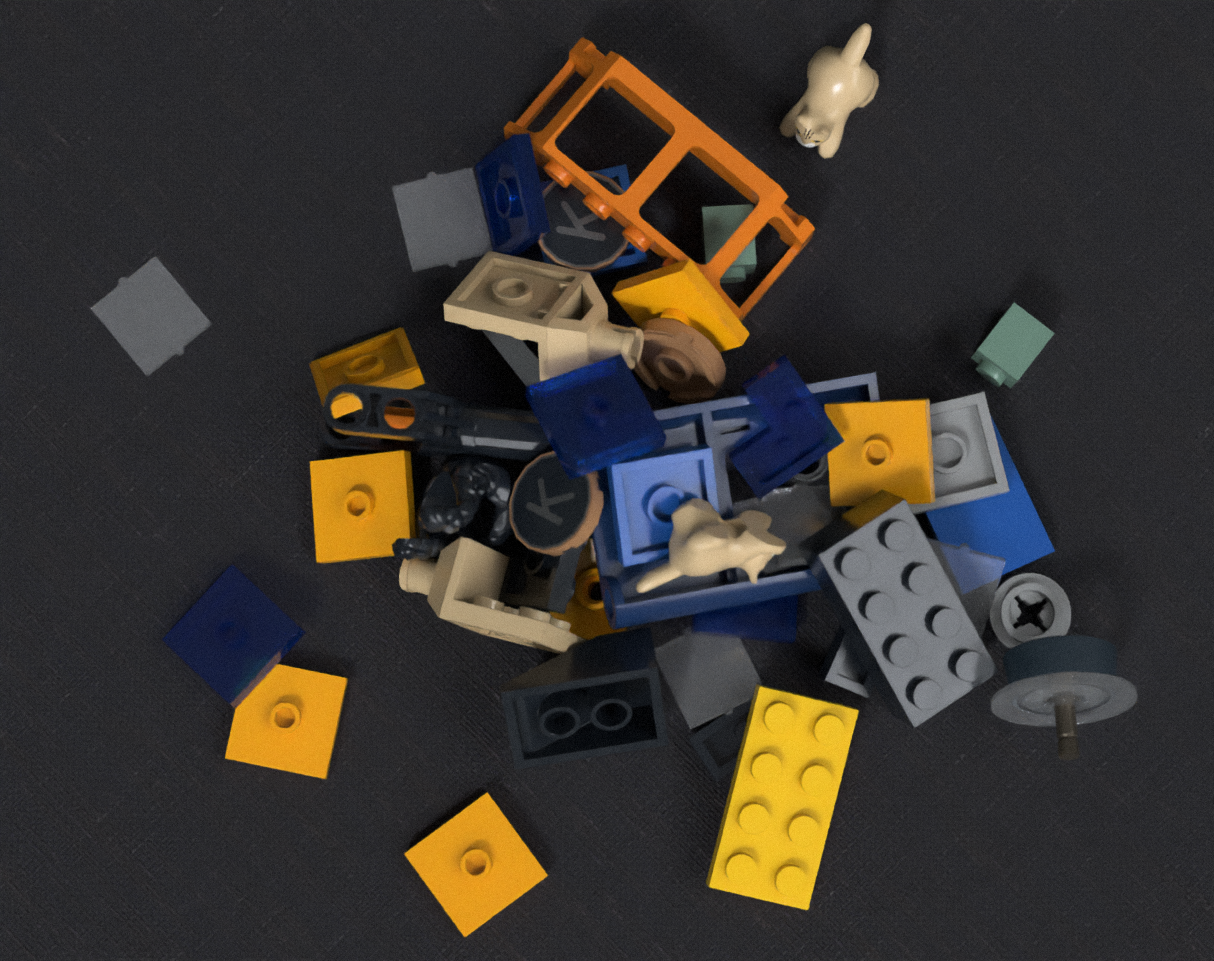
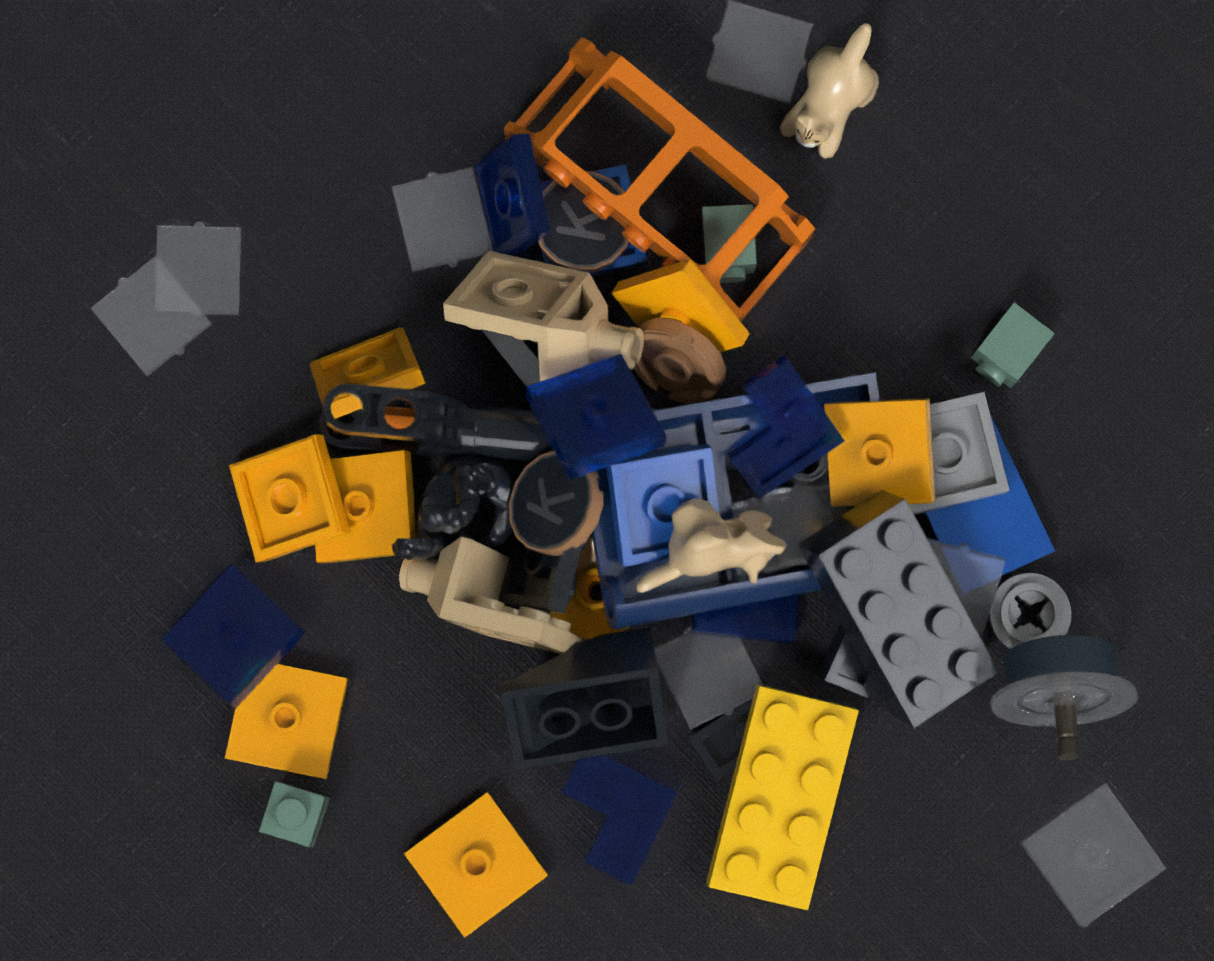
(198, 270): none -> clear piece
(289, 498): none -> light orange plate
(294, 814): none -> sand green brick
(634, 812): none -> clear blue plate
(759, 51): none -> clear piece
(1093, 855): none -> clear plate

